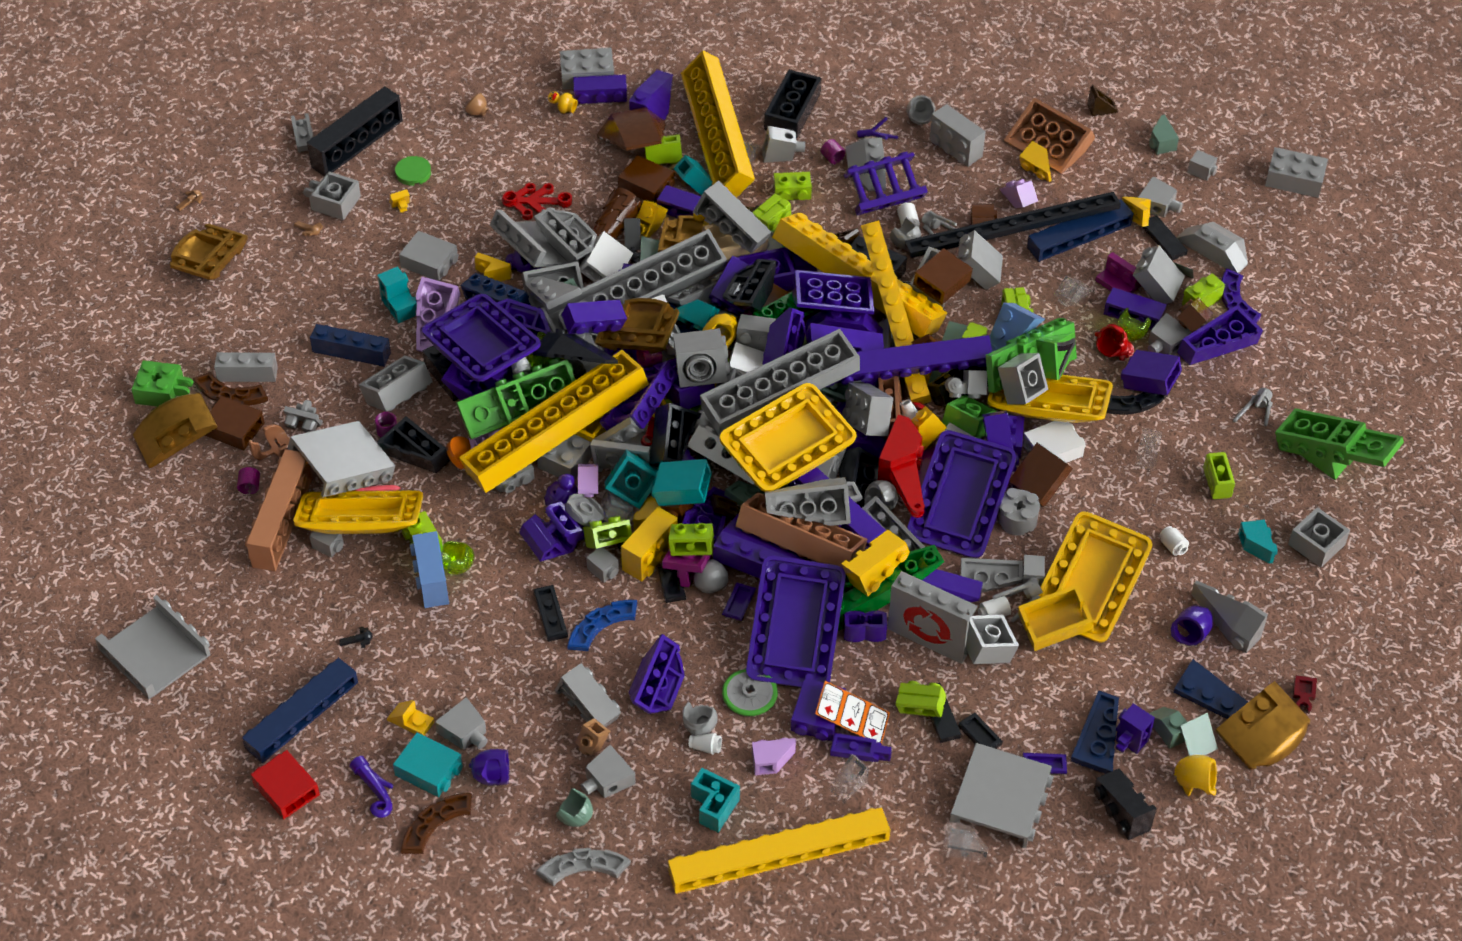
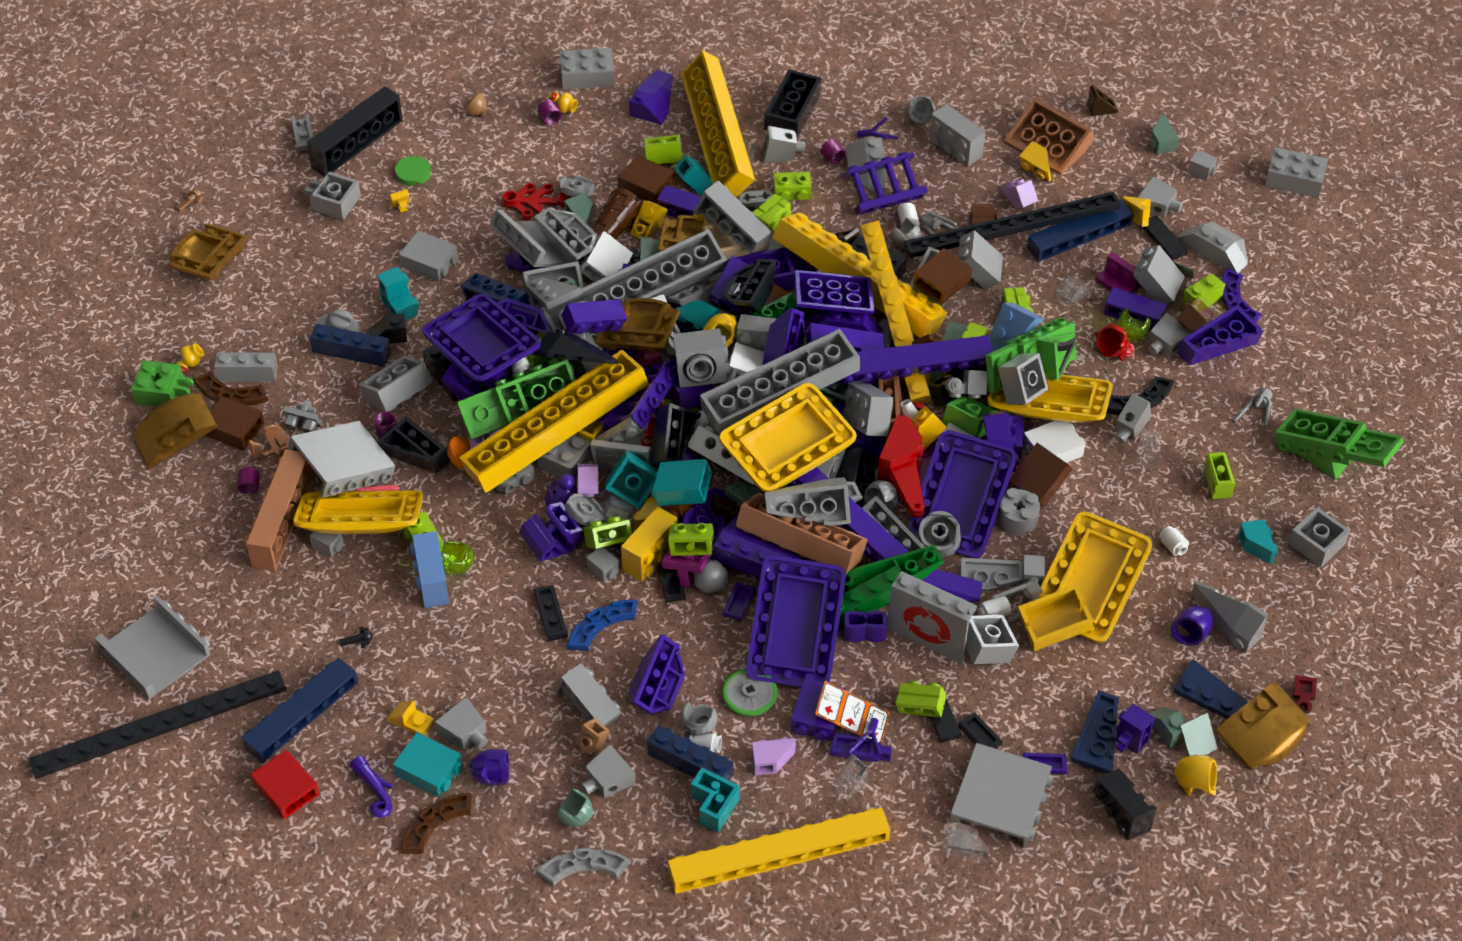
(156, 724): none -> black plate
(191, 356): none -> yellow animal
(310, 229): medium nougat piece -> none
(339, 319): none -> light grey piece
(391, 327): none -> black slope
(433, 300): lavender wedge -> none
(492, 267): yellow slope -> none
(549, 112): none -> magenta piece
(576, 185): none -> light grey tile
(581, 206): none -> sand green slope
(600, 89): dark purple brick -> none
(632, 233): dark grey sticker -> none
(633, 129): reddish brown wedge -> none
(686, 755): none -> dark blue brick
(754, 197): none -> light grey beam
(869, 733): none -> dark purple plant
(876, 562): yellow wedge -> none
(940, 522): none -> light grey brick
(1133, 418): none -> light grey torso
(1151, 372): dark purple brick -> none

